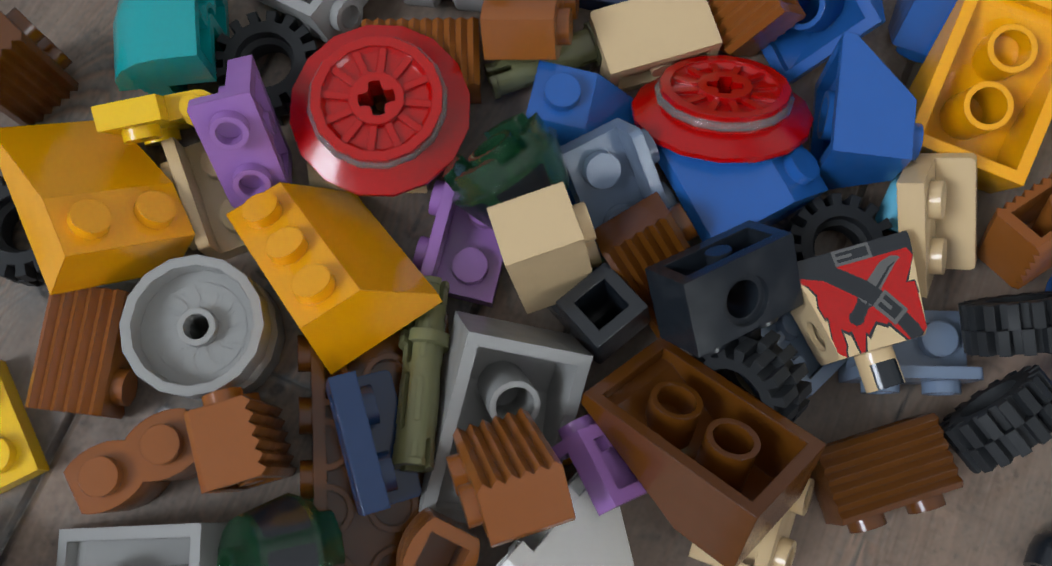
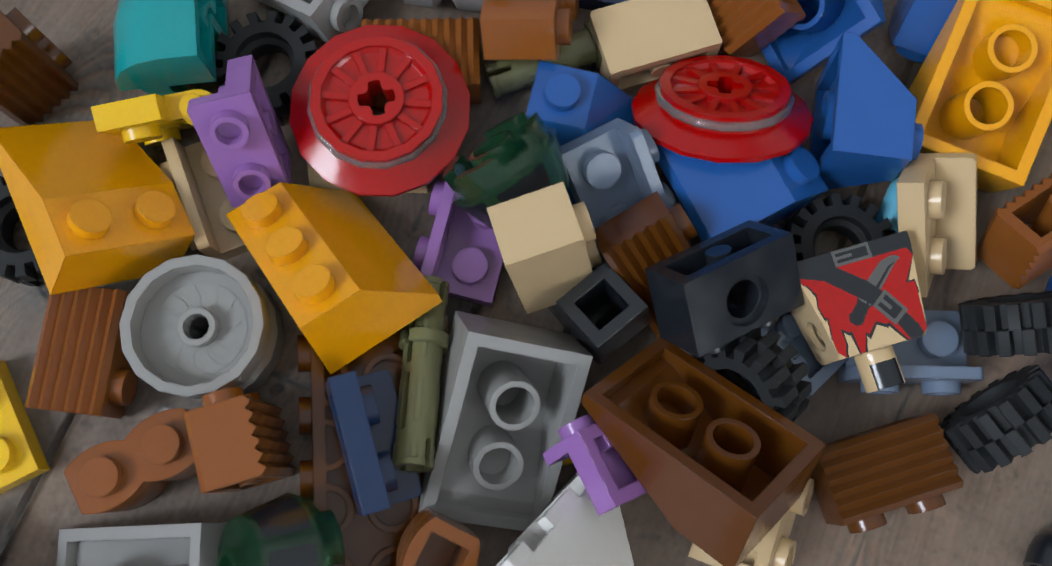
(509, 478): dark orange brick -> none

